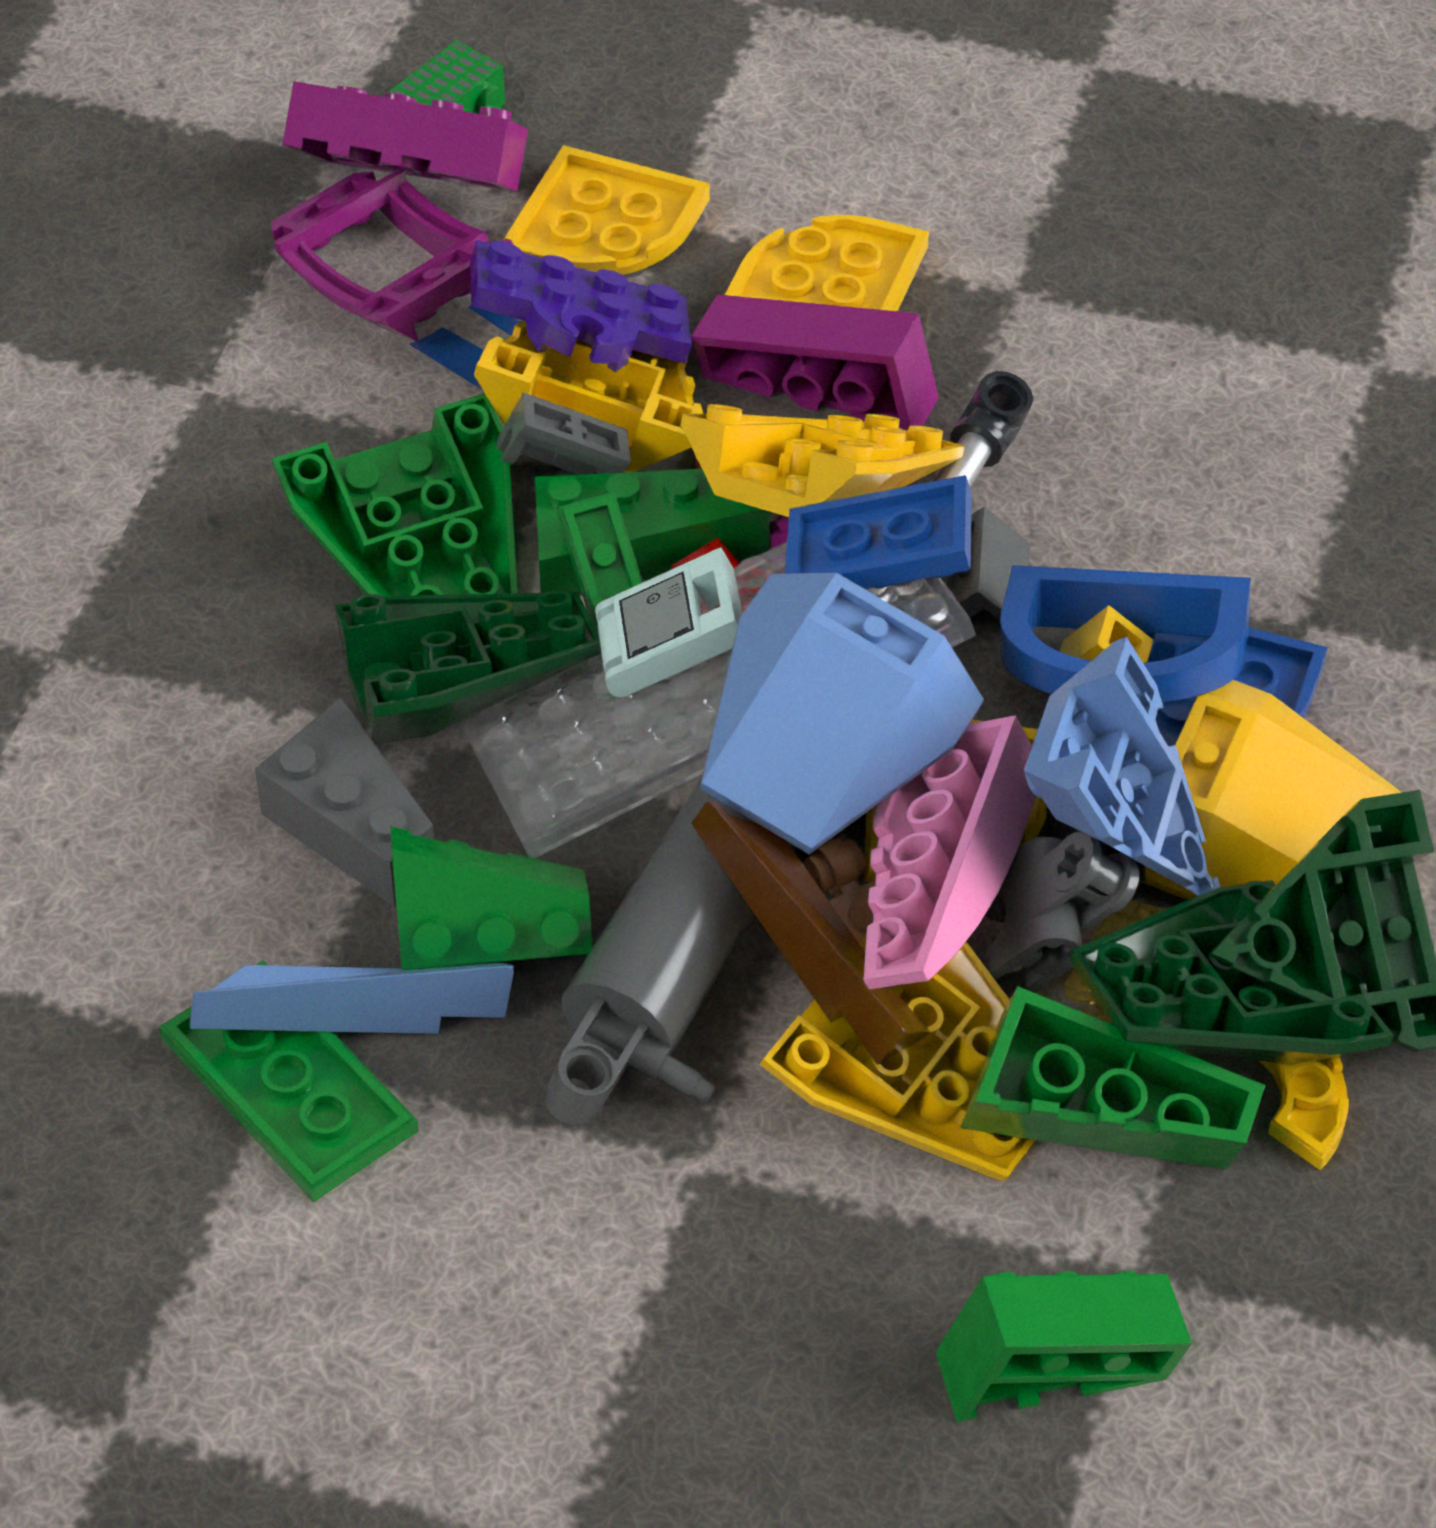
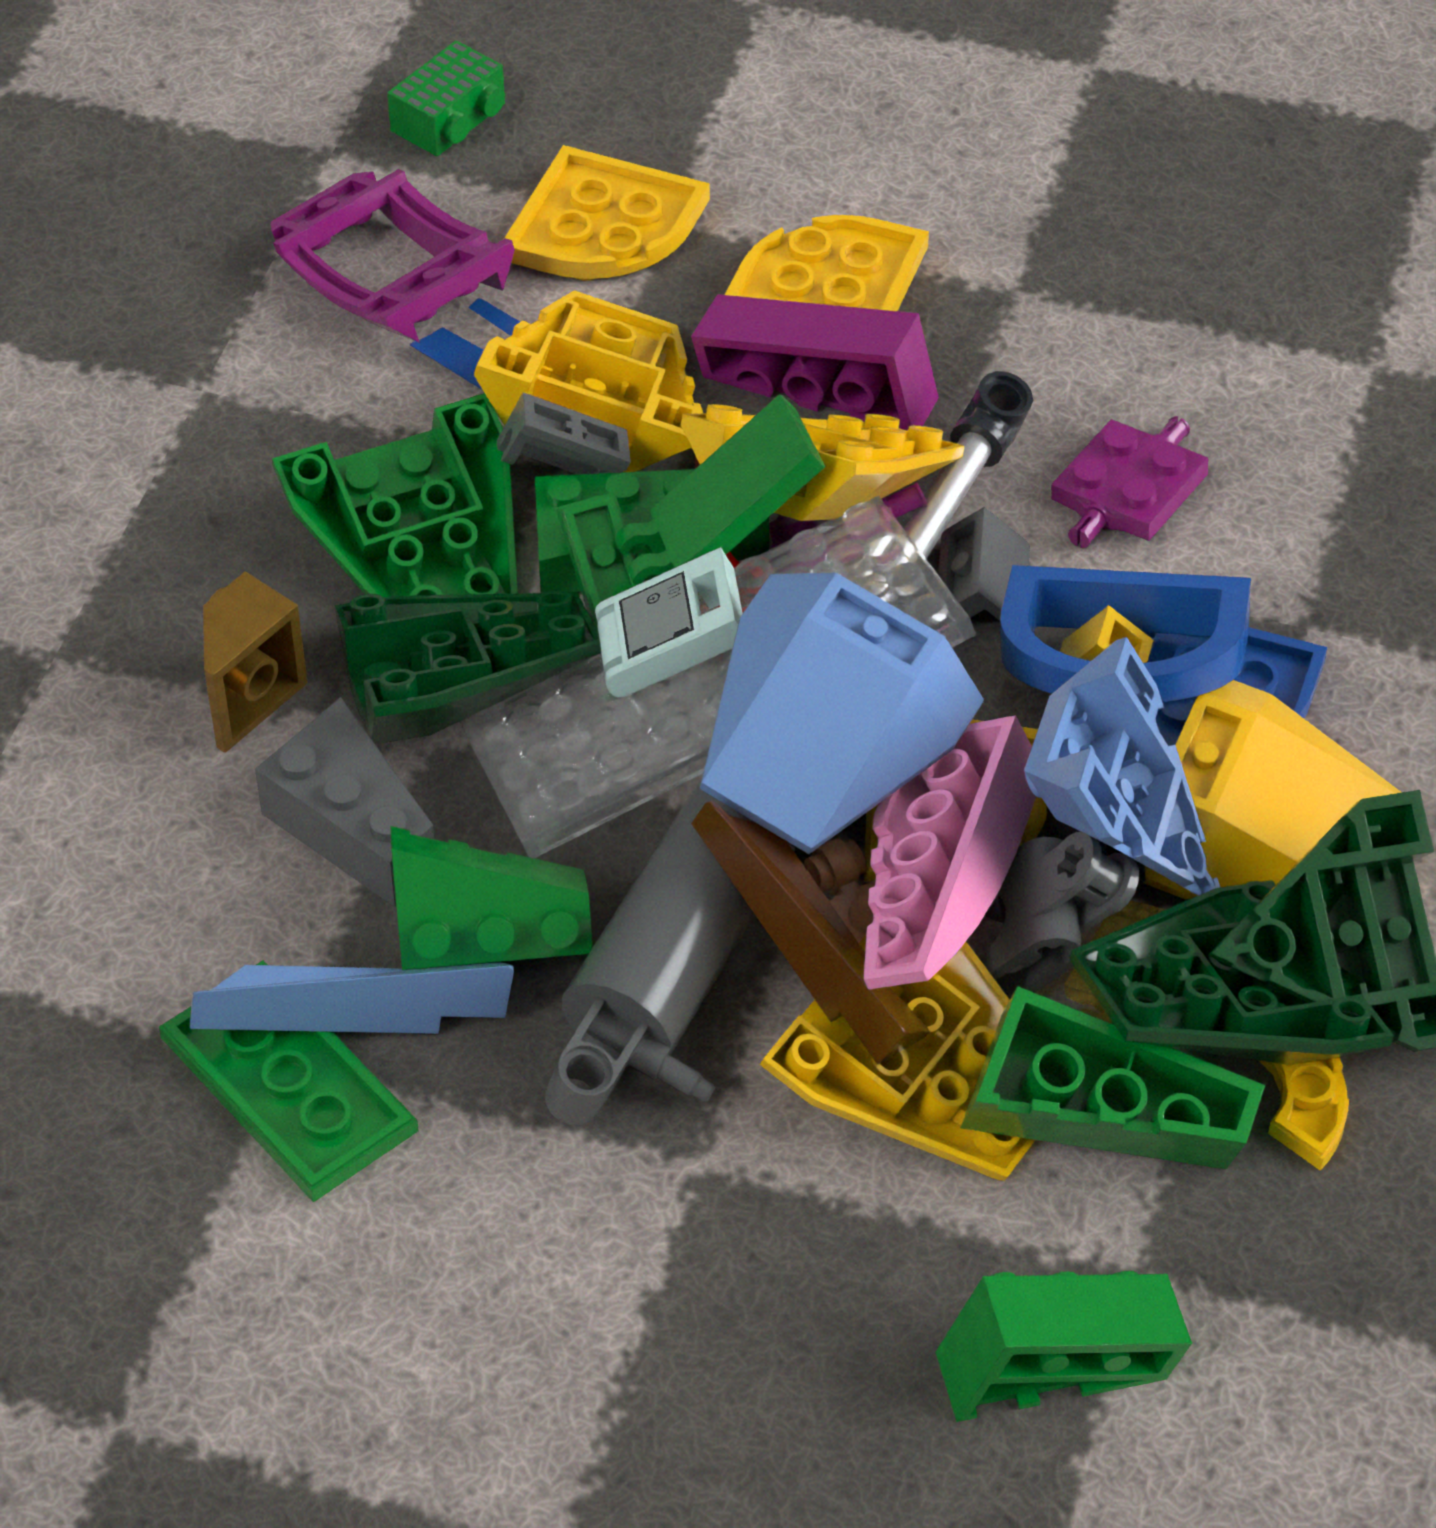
(250, 656): none -> pearl gold slope
(396, 133): magenta wedge -> none
(579, 304): dark purple plate -> none
(726, 493): none -> green tile
(885, 534): blue plate -> none
(1129, 480): none -> magenta plate

